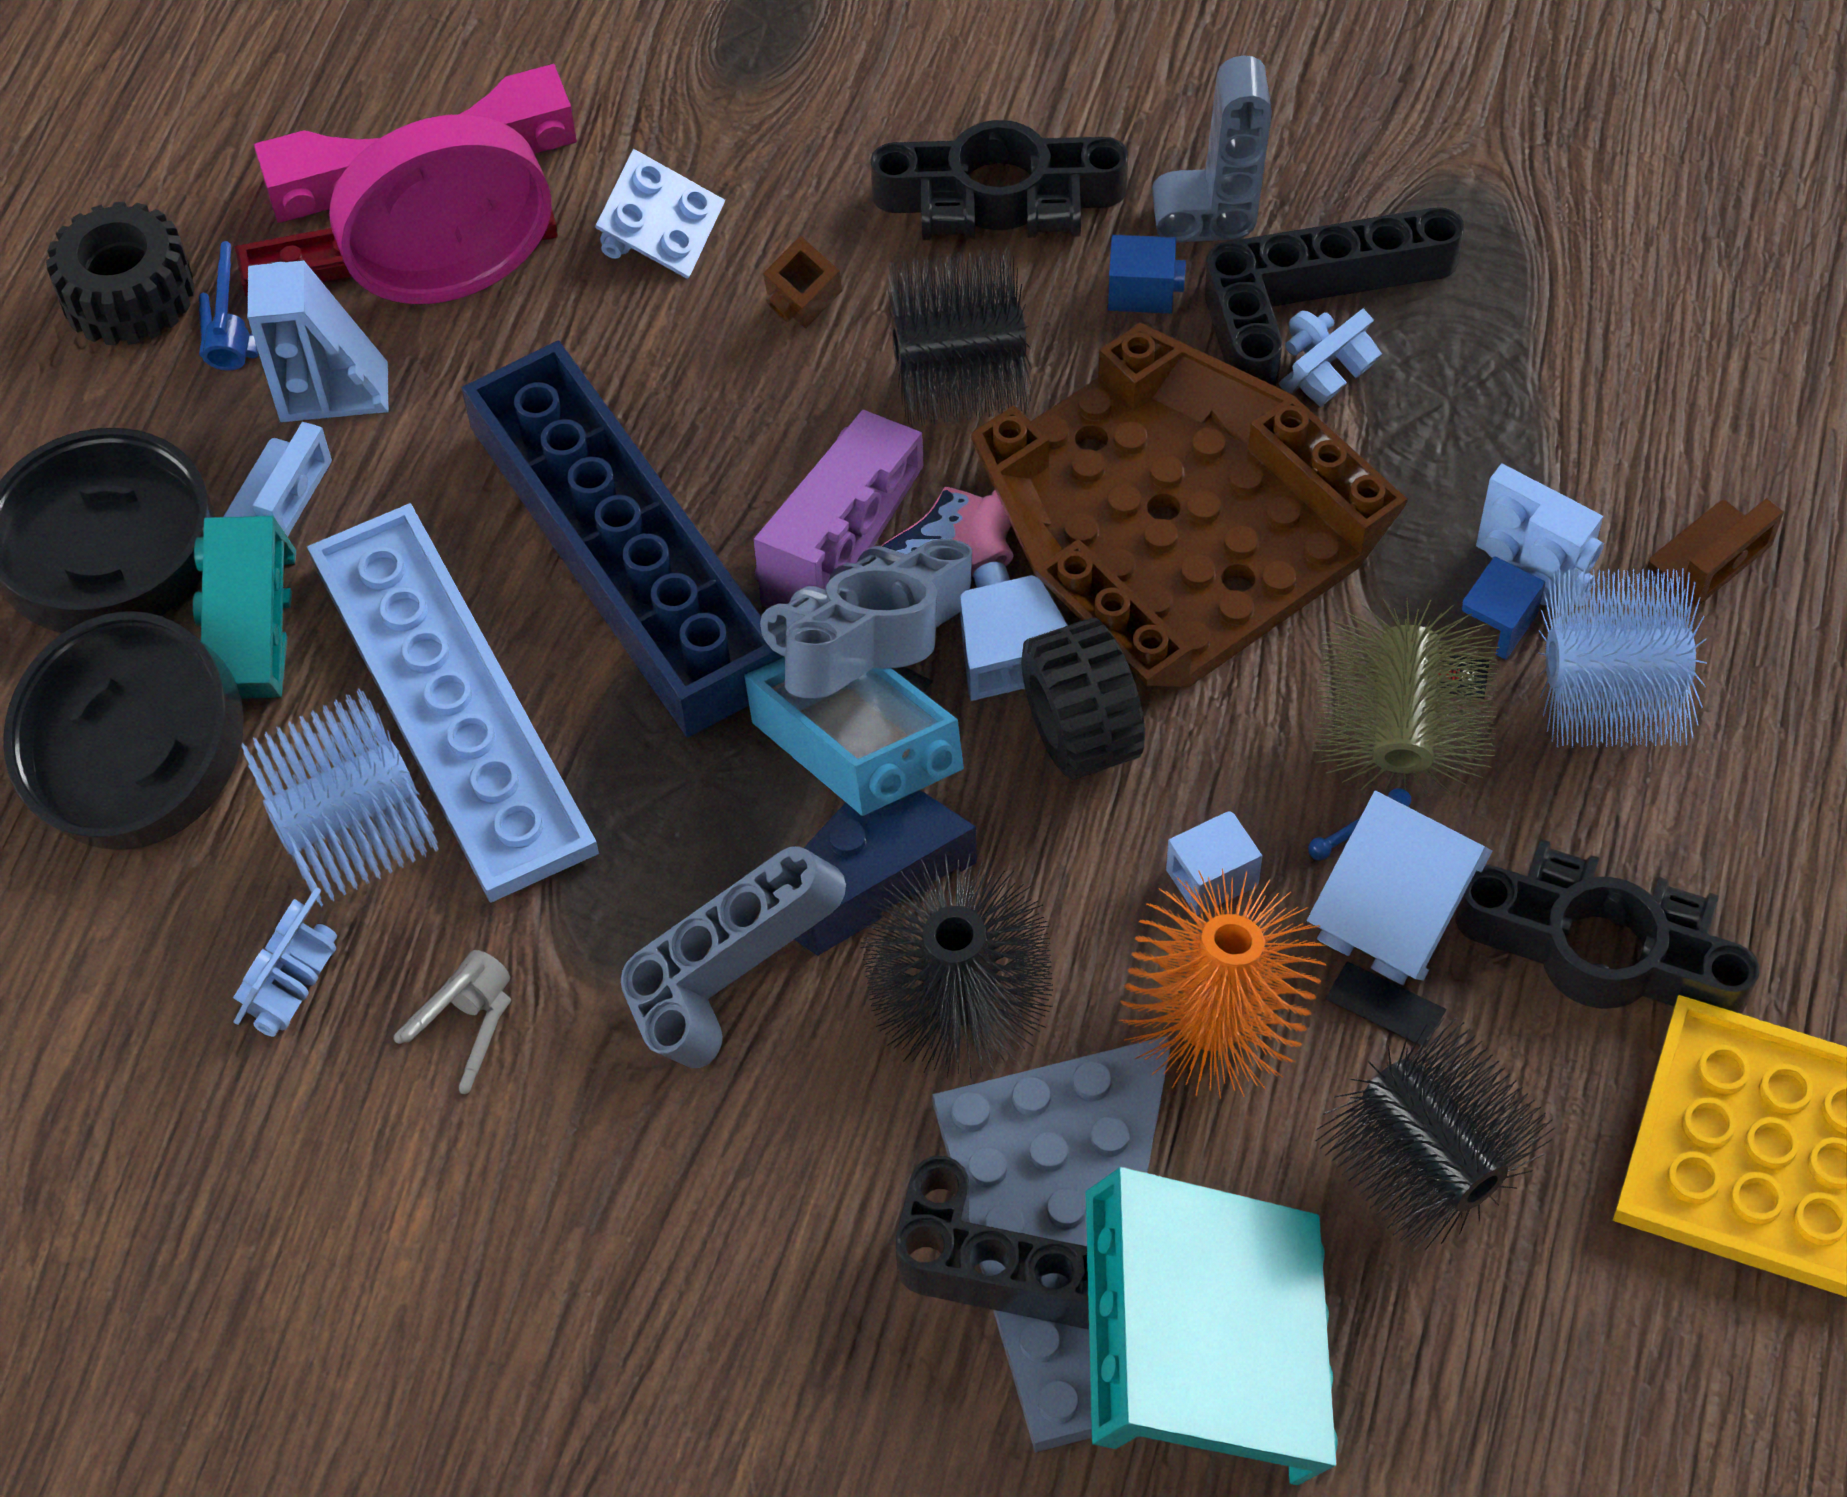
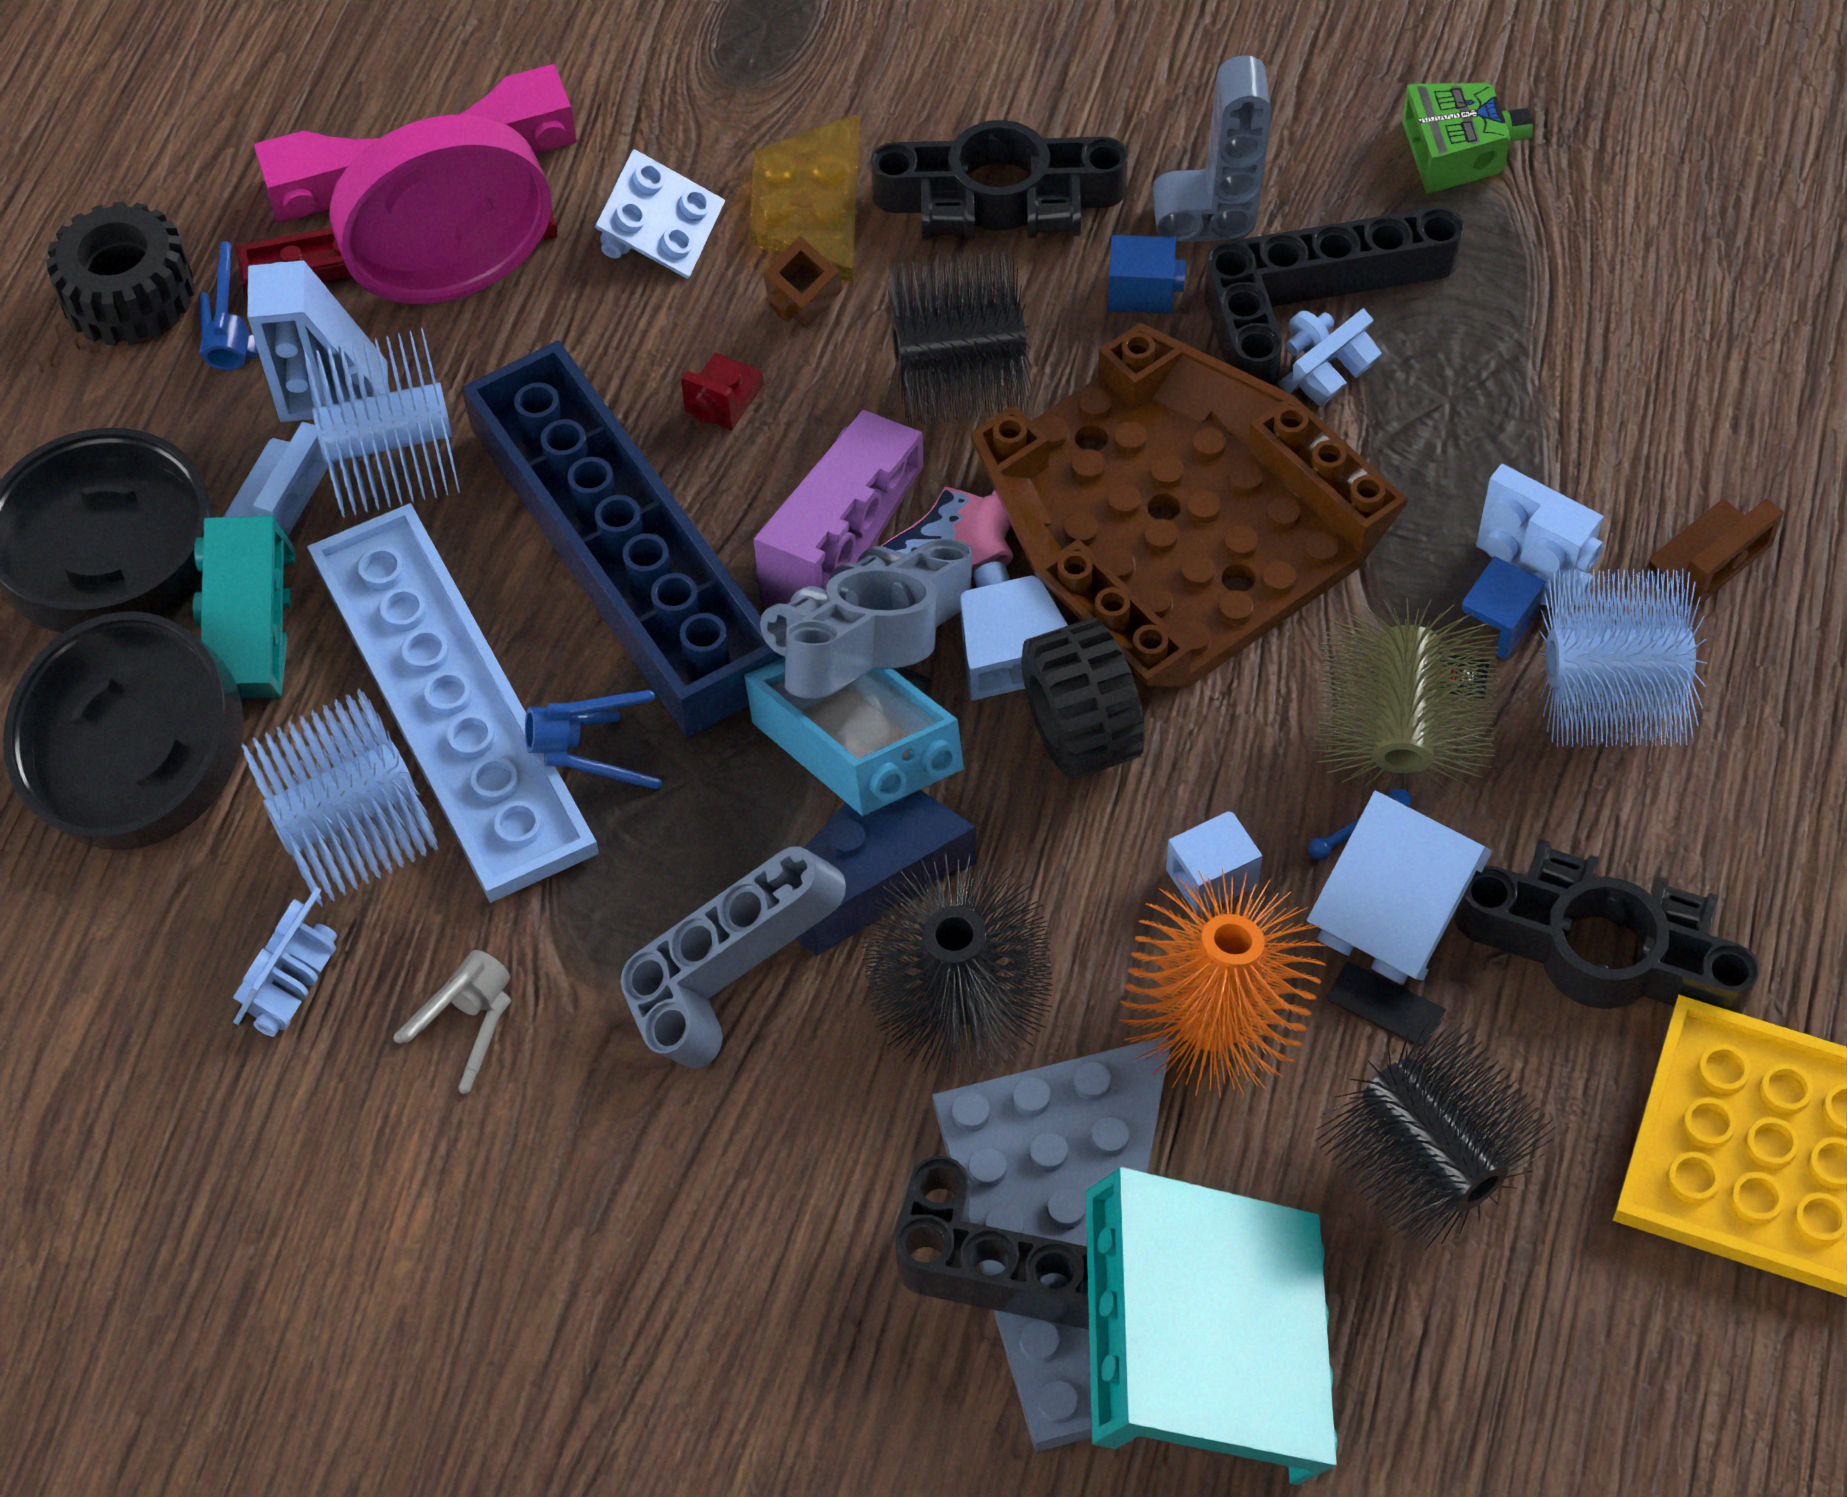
(378, 423): none -> light blue piece
(557, 728): none -> blue plant
(721, 391): none -> dark red bracket
(809, 191): none -> clear yellow wing
(1460, 132): none -> bright green torso

